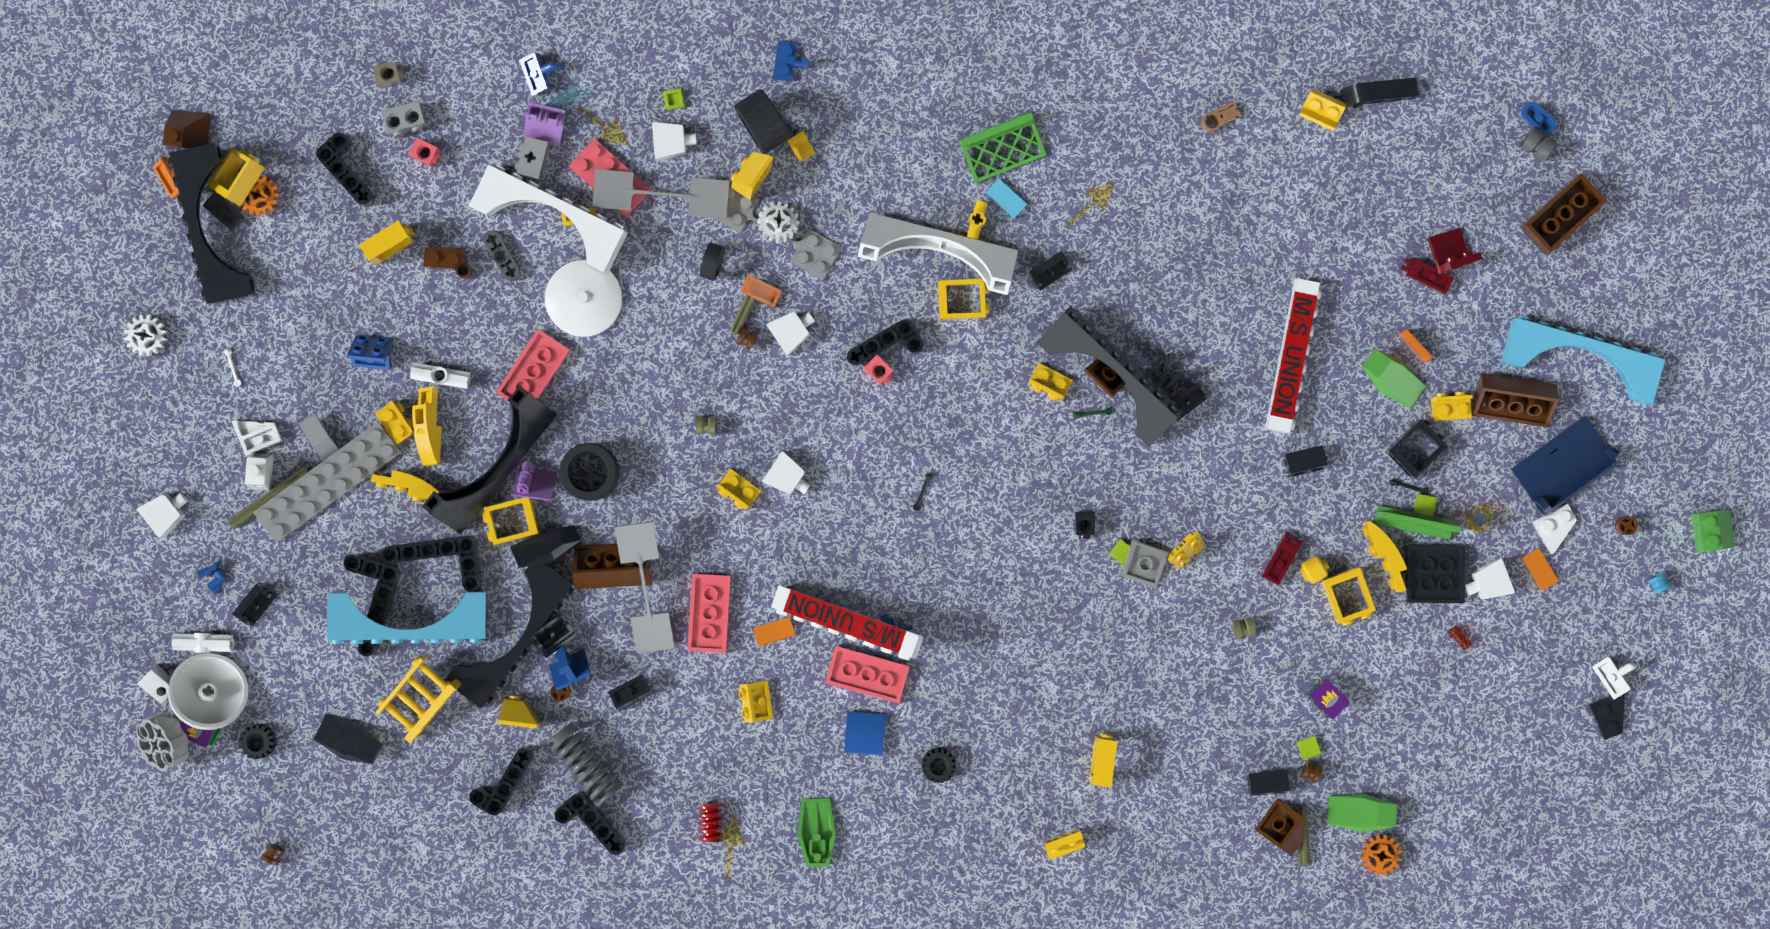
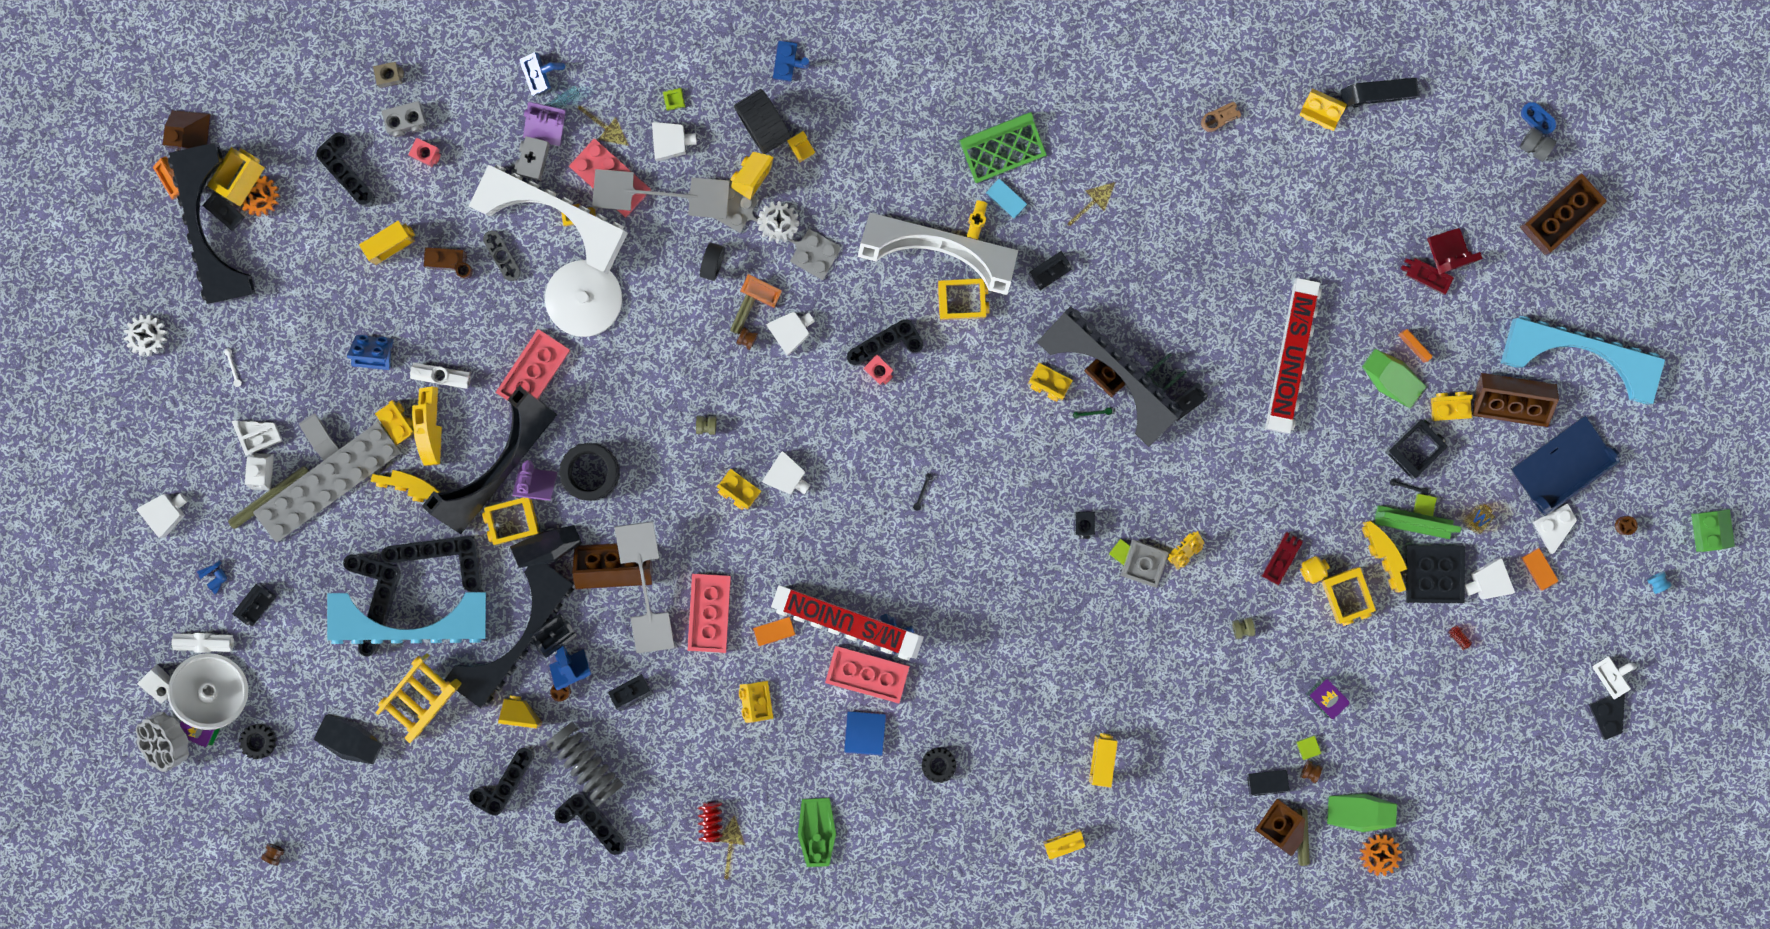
(1305, 461): black hinge -> none

